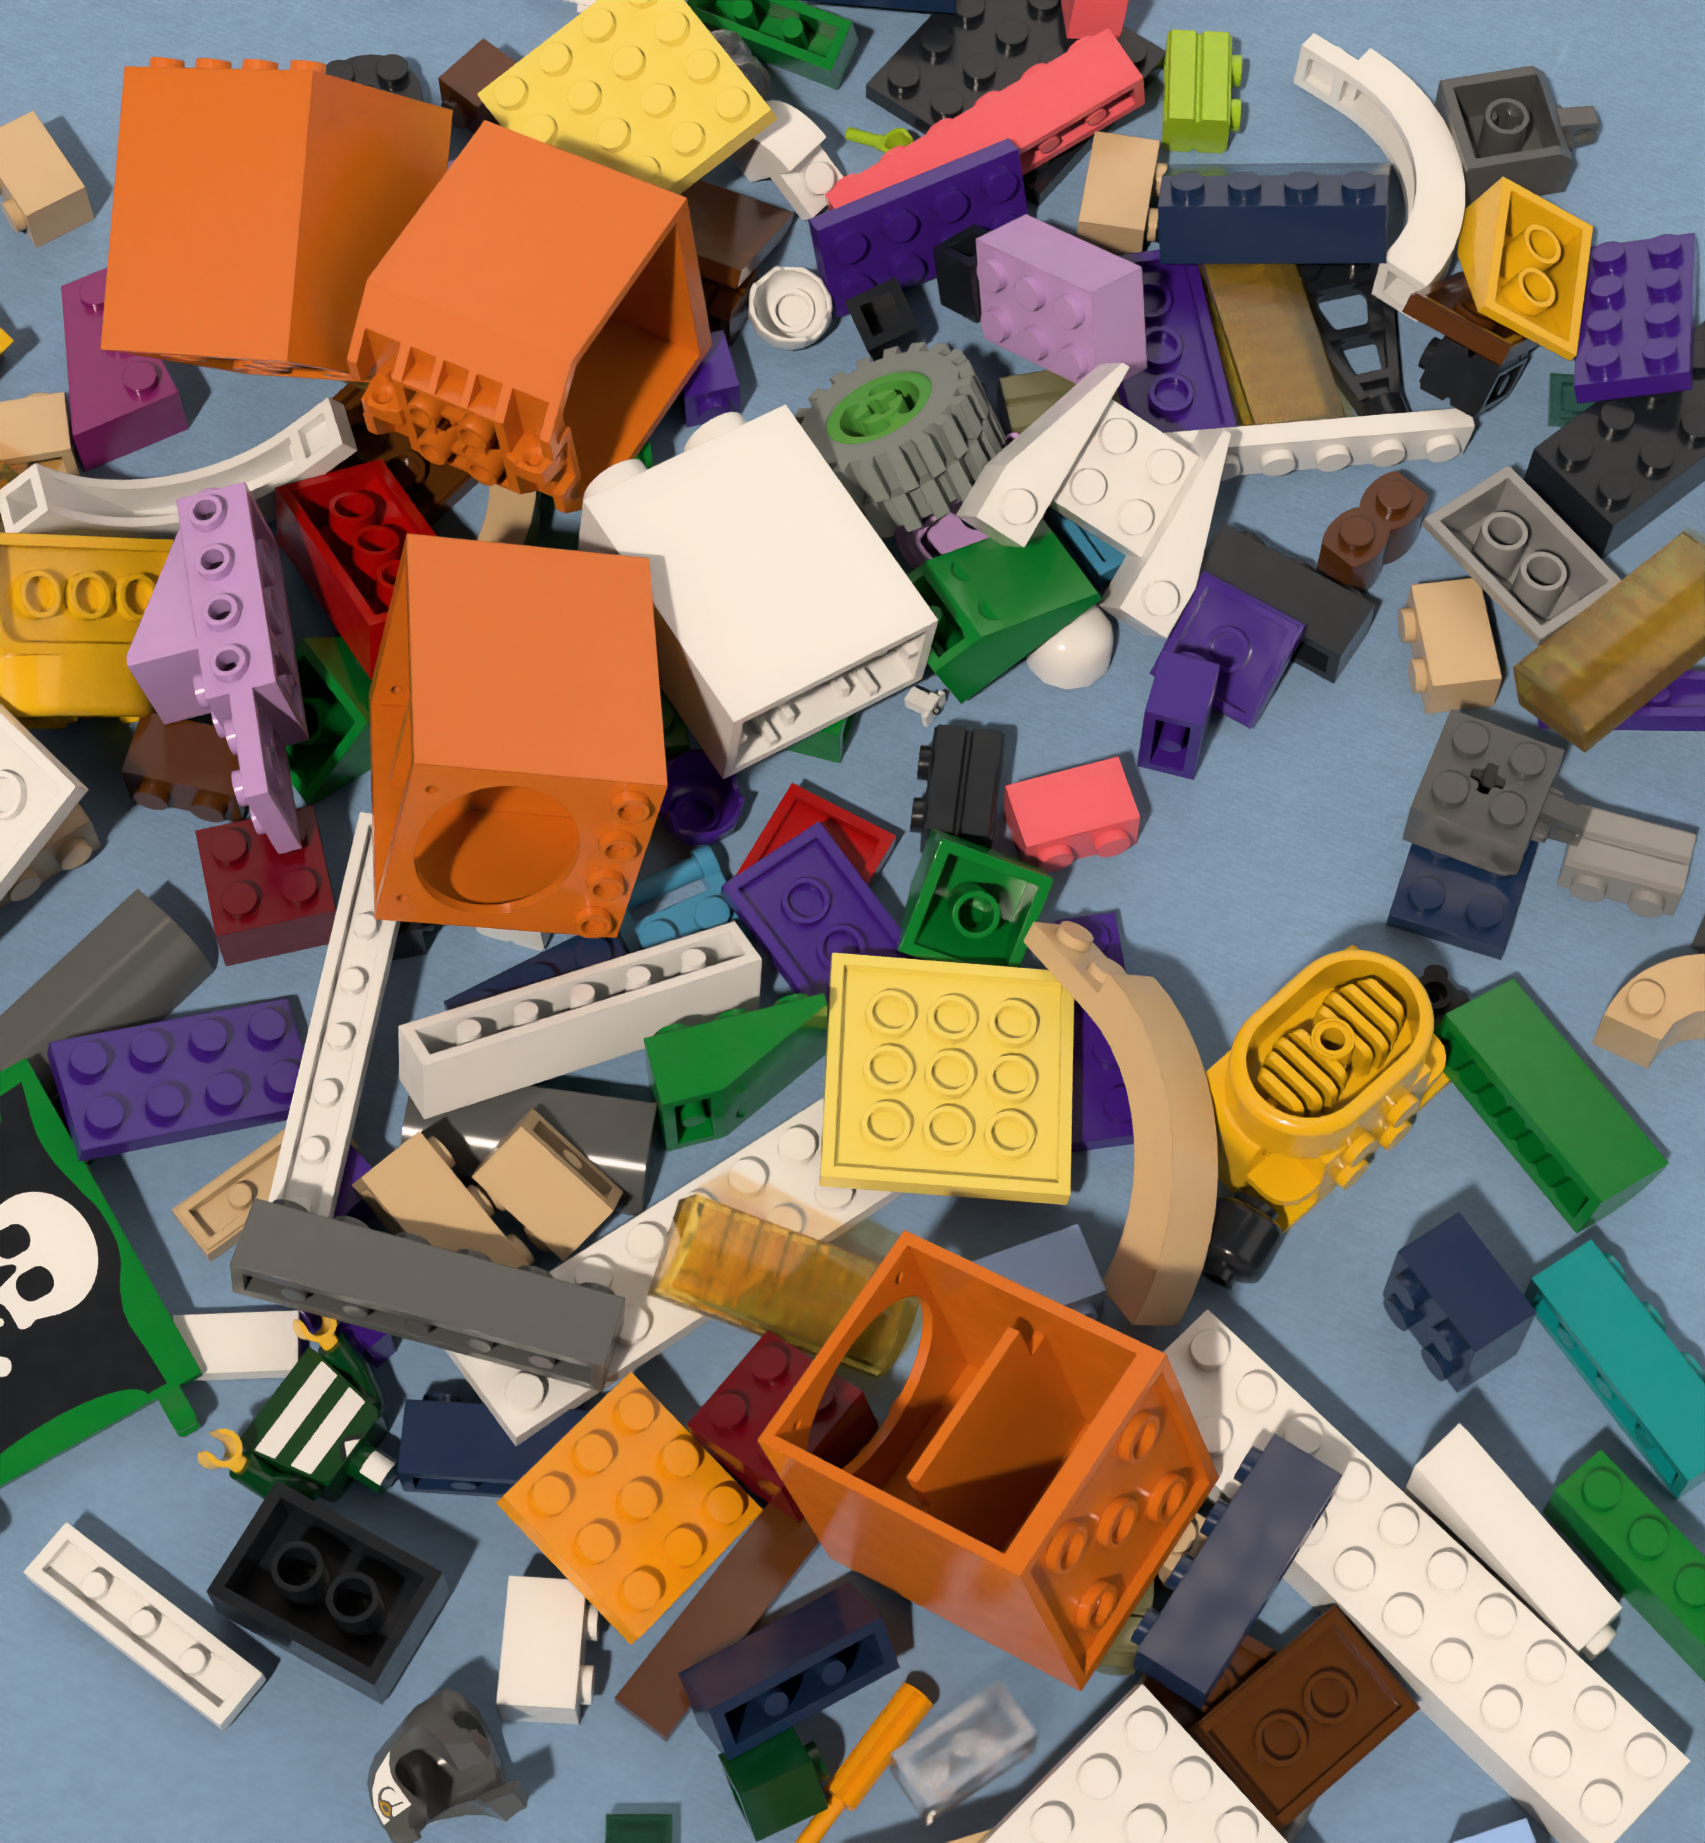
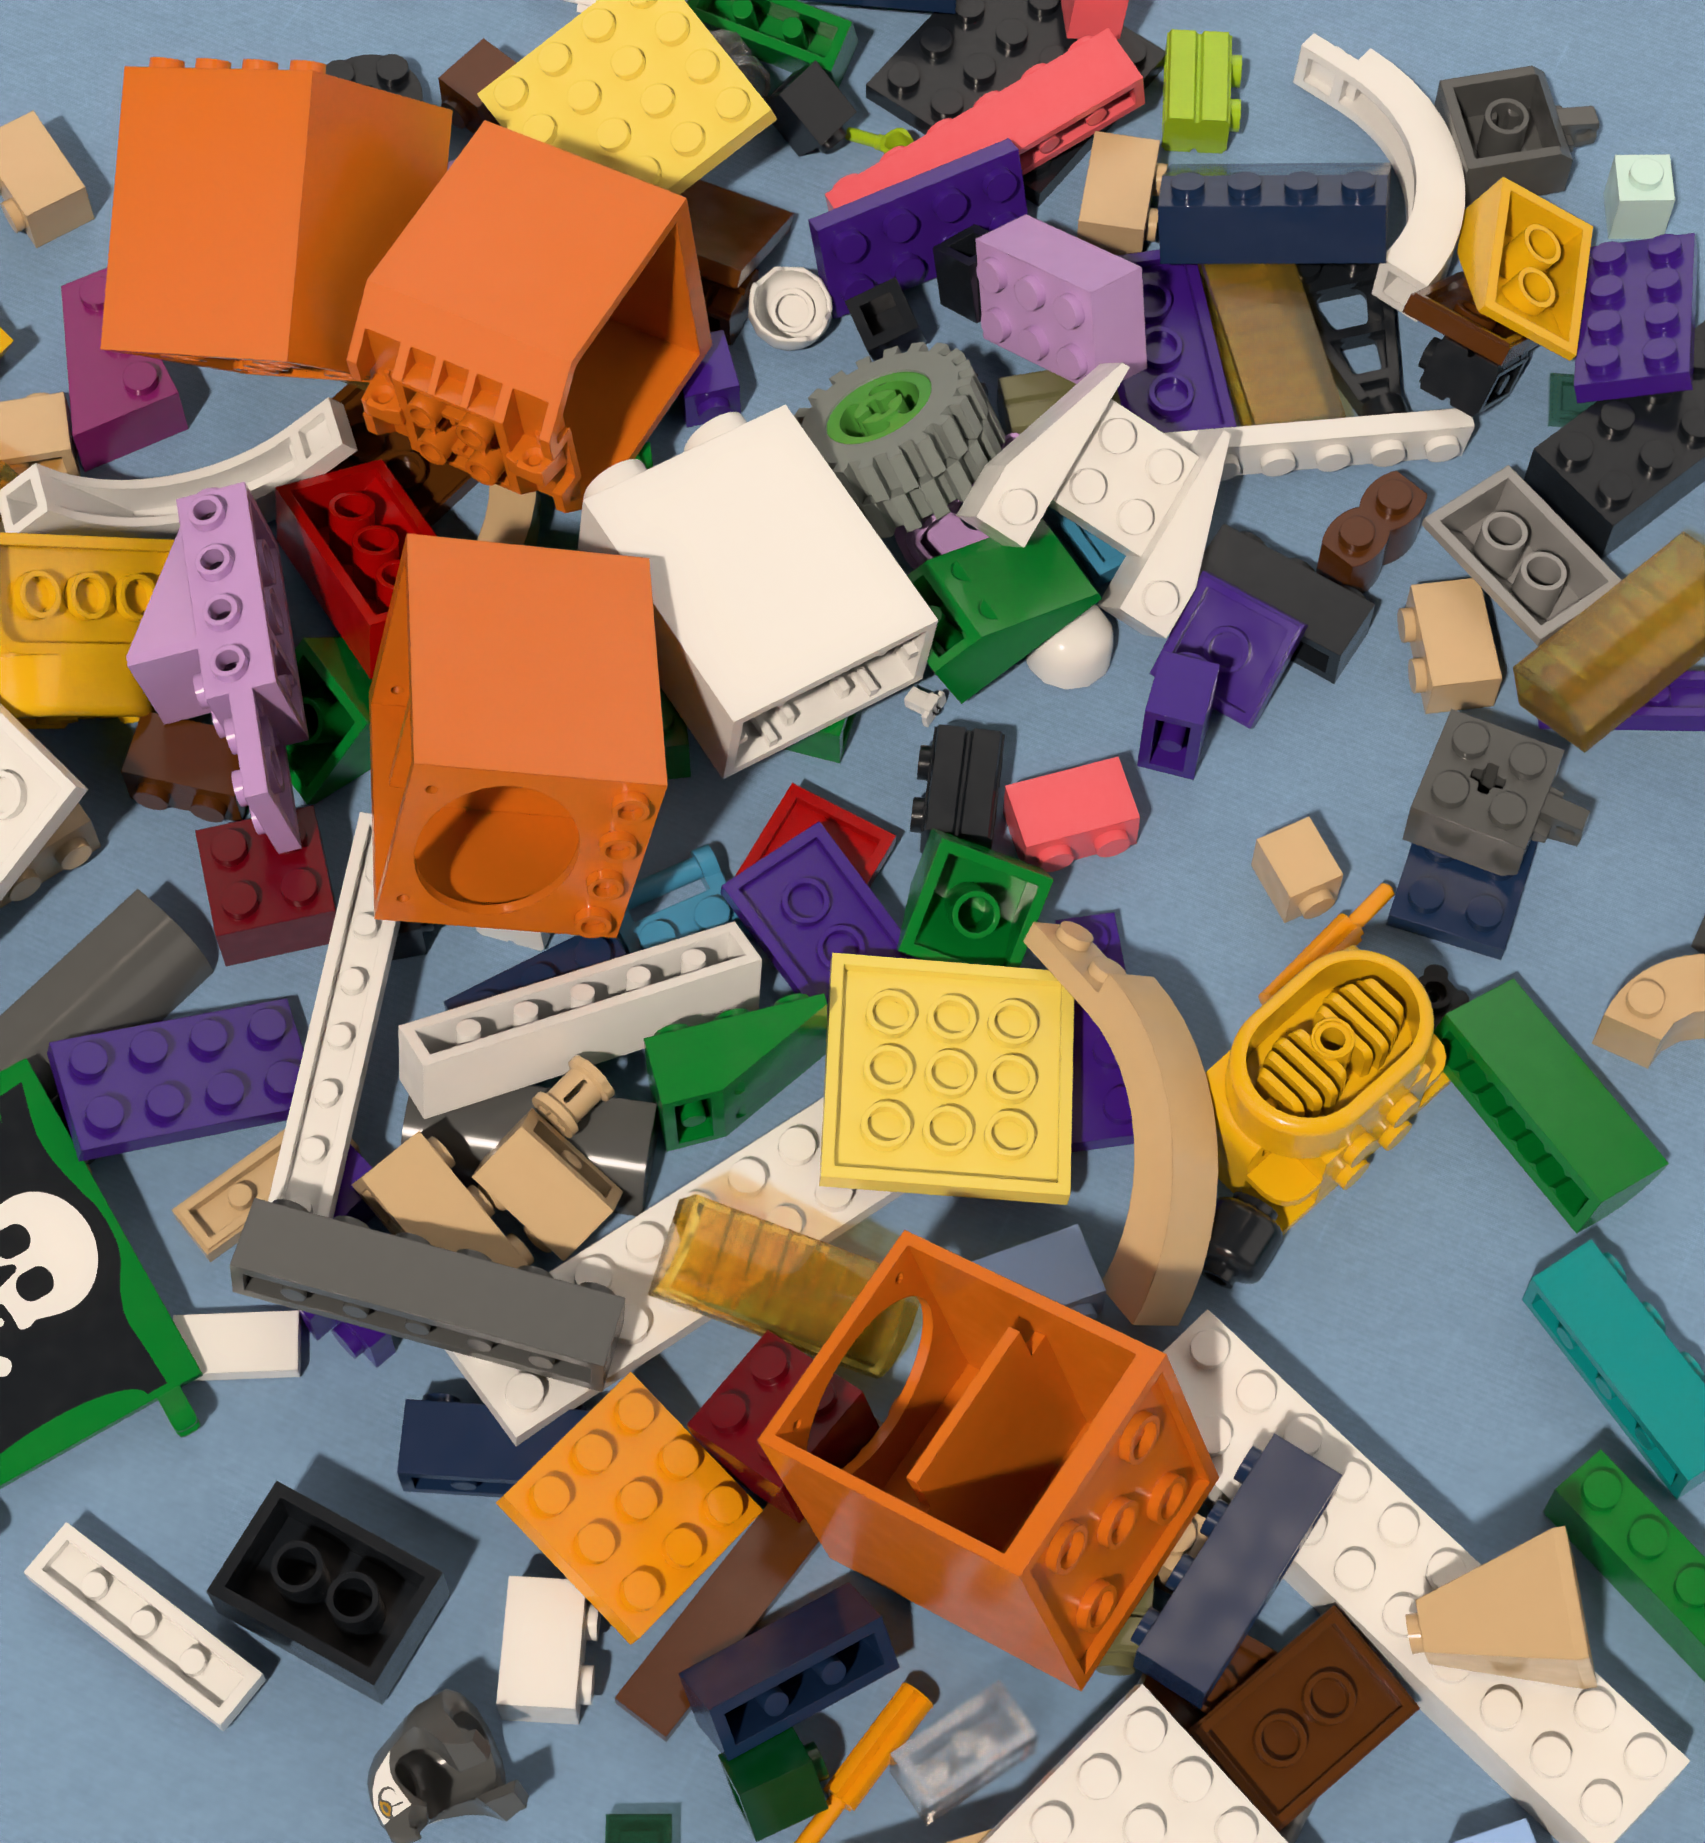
(315, 1427): dark green torso -> none
(555, 1106): none -> tan bush
(698, 801): dark purple hair -> none
(792, 158): white brick -> none
(810, 110): none -> black brick
(1297, 870): none -> tan brick
(1335, 937): none -> light orange axle
(1457, 1303): dark blue brick -> none
(1511, 1617): none -> tan slope
(1513, 1541): white slope -> none
(1628, 863): light grey brick -> none
(1639, 196): none -> light aqua brick

